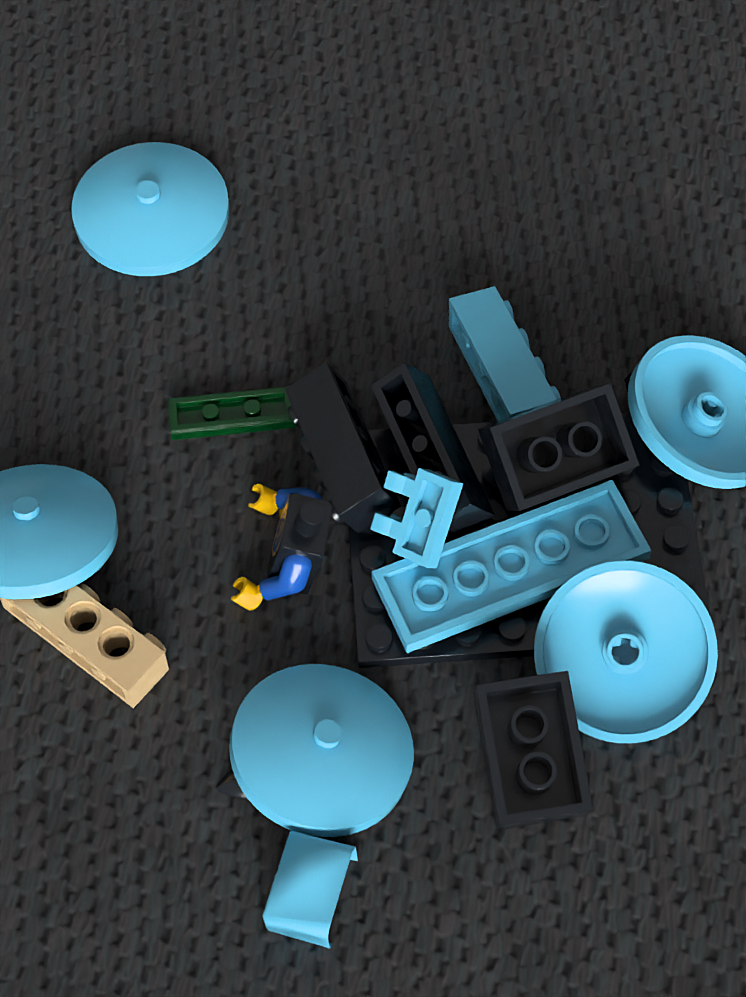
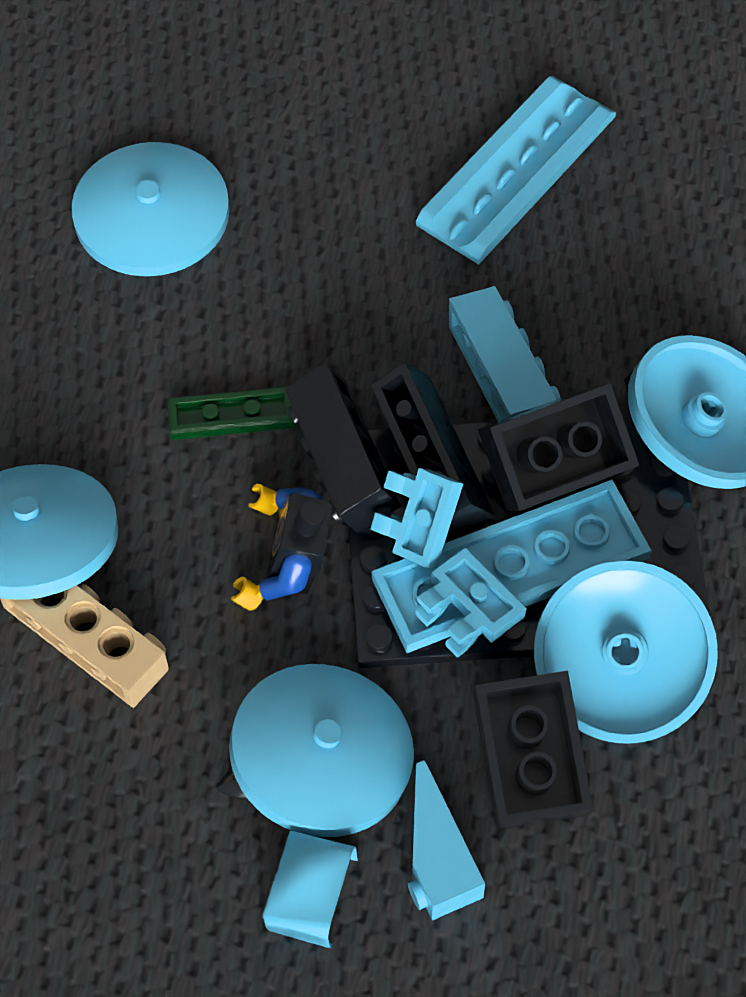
(442, 864): none -> medium azure slope
(478, 595): none -> medium azure plate
(514, 169): none -> medium azure plate

